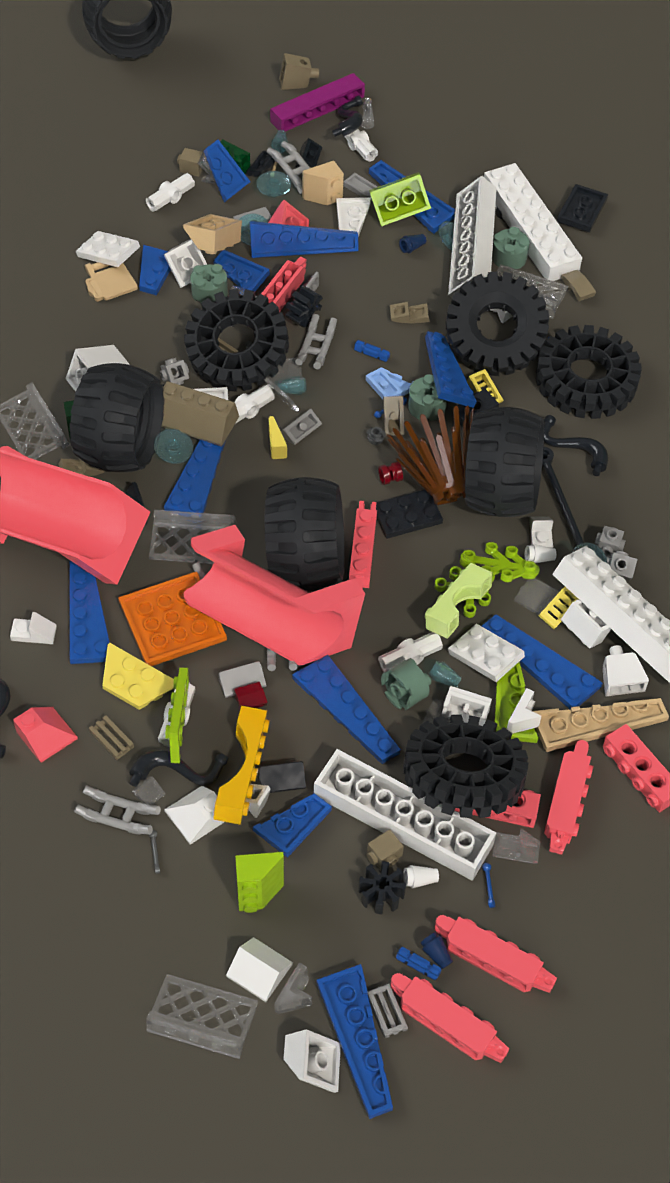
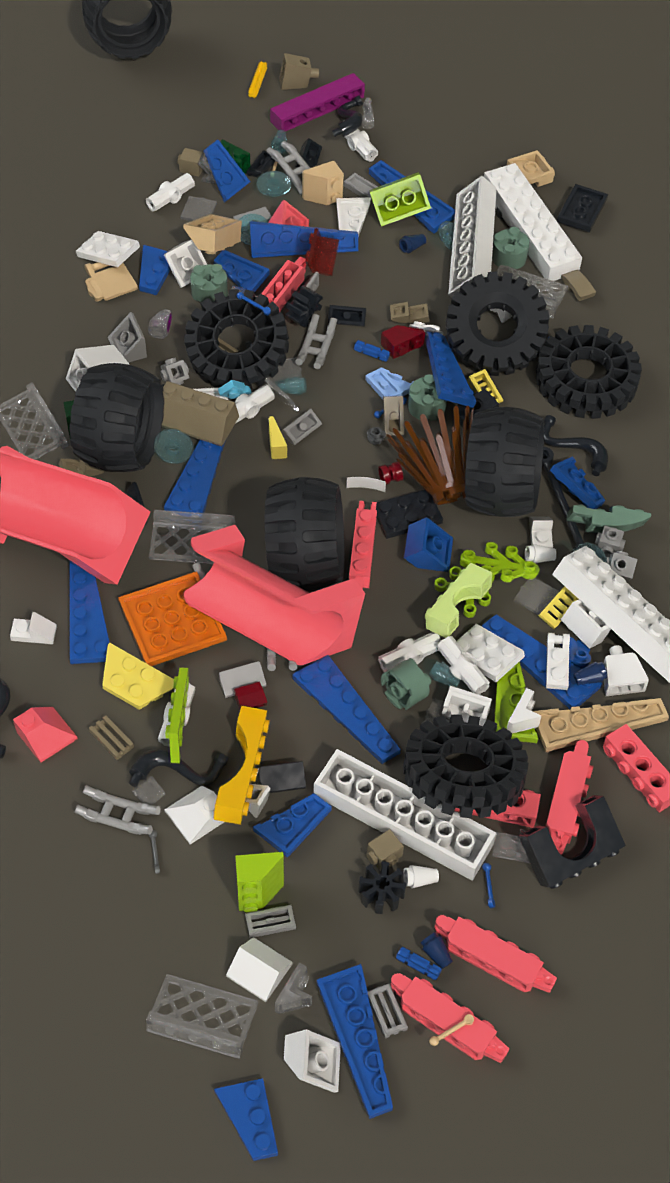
(129, 339): none -> light grey slope
(160, 324): none -> clear rock
(197, 208): none -> clear piece
(234, 389): none -> medium azure plate
(250, 1114): none -> blue wing
(257, 79): none -> yellow axle
(266, 310): none -> blue hinge
(270, 921): none -> light grey tile
(322, 253): none -> clear red bracket
(348, 315): none -> black slope
(365, 482): none -> white sticker
(401, 340): none -> dark red slope
(428, 546): none -> blue slope
(431, 328): none -> white plate
(463, 665): none -> white piece
(468, 1020): none -> tan hinge
(534, 168): none -> tan plate
(557, 662): none -> white plate
(574, 479): none -> blue wing
(578, 653): none -> blue plate
(591, 674): none -> dark blue cone
(602, 841): none -> black arch
(616, 517): none -> sand green slope

